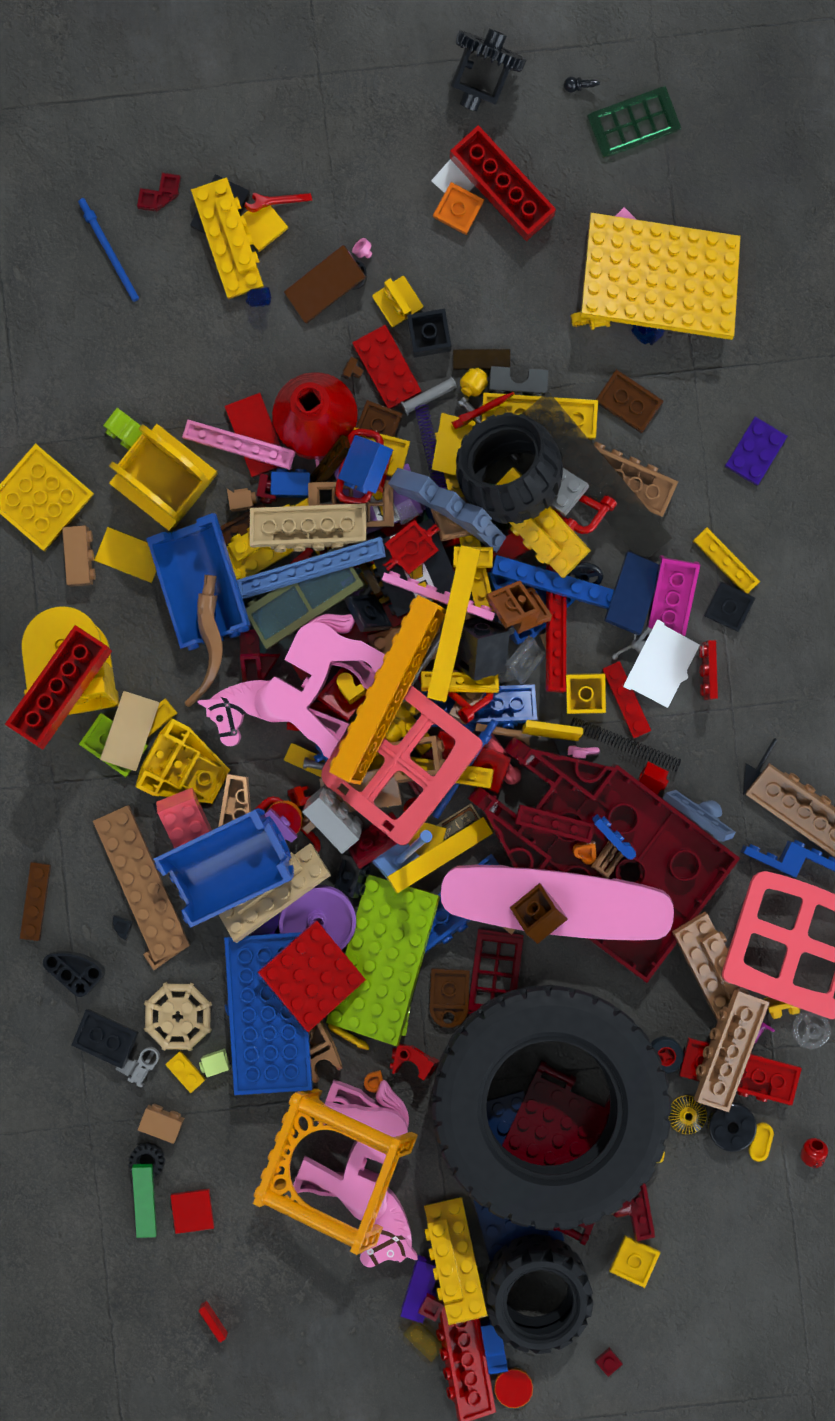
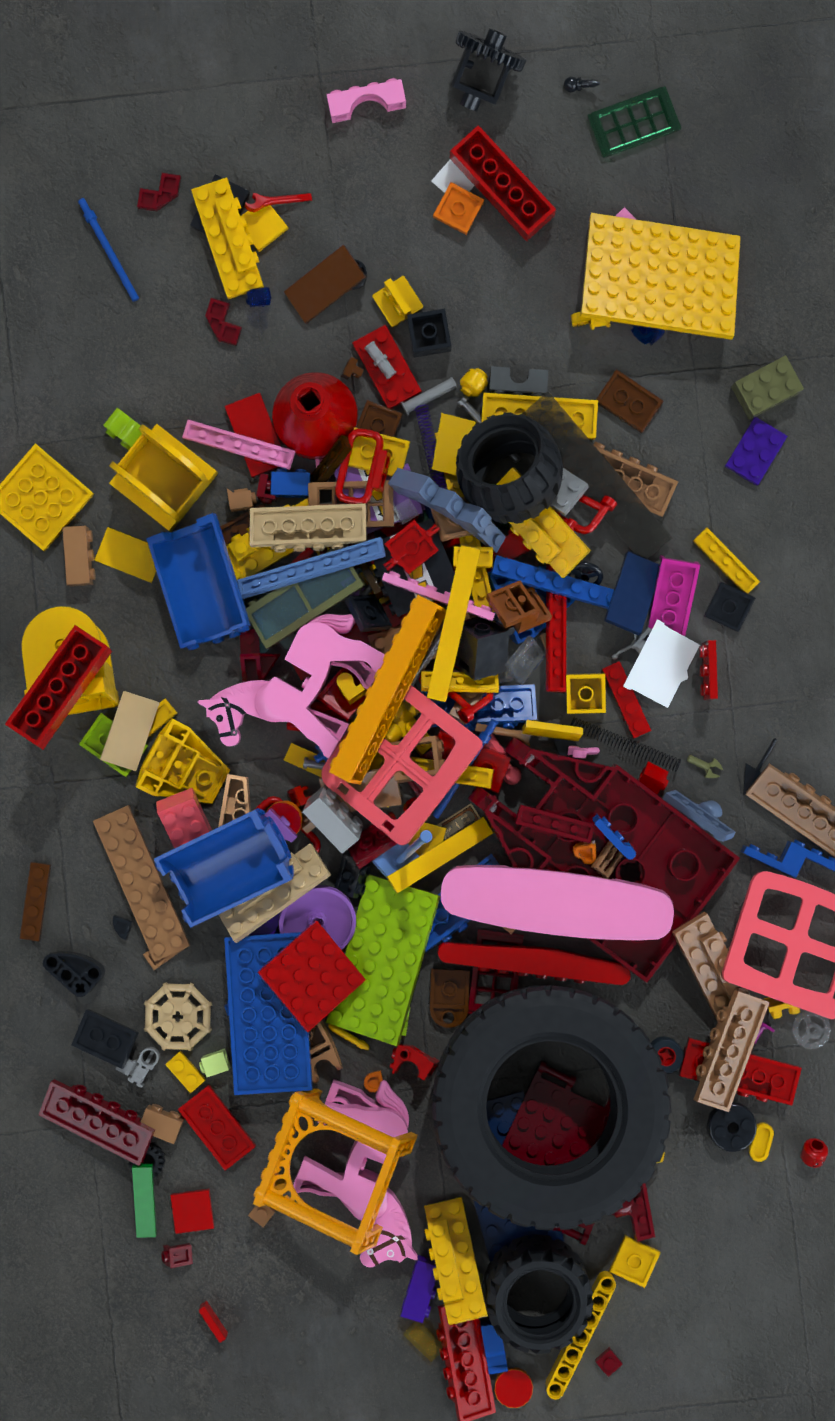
(97, 1120): none -> dark red plate
(177, 1255): none -> dark red bracket
(210, 635): medium nougat animal -> none
(216, 316): none -> dark red tile
(217, 1127): none -> red plate
(261, 1214): none -> medium nougat plate
(362, 248): bright pink tile -> none
(365, 464): blue brick -> none
(380, 360): none -> light grey pin
(388, 94): none -> bright pink arch
(431, 1307): dark red plate -> none
(466, 418): red piece -> none
(480, 358): dark brown tile -> none
(535, 960): none -> red piece
(538, 913): reddish brown slope -> none
(580, 1344): none -> yellow beam
(680, 1108): dish -> none
(706, 766): none -> olive bar
(767, 387): none -> olive brick

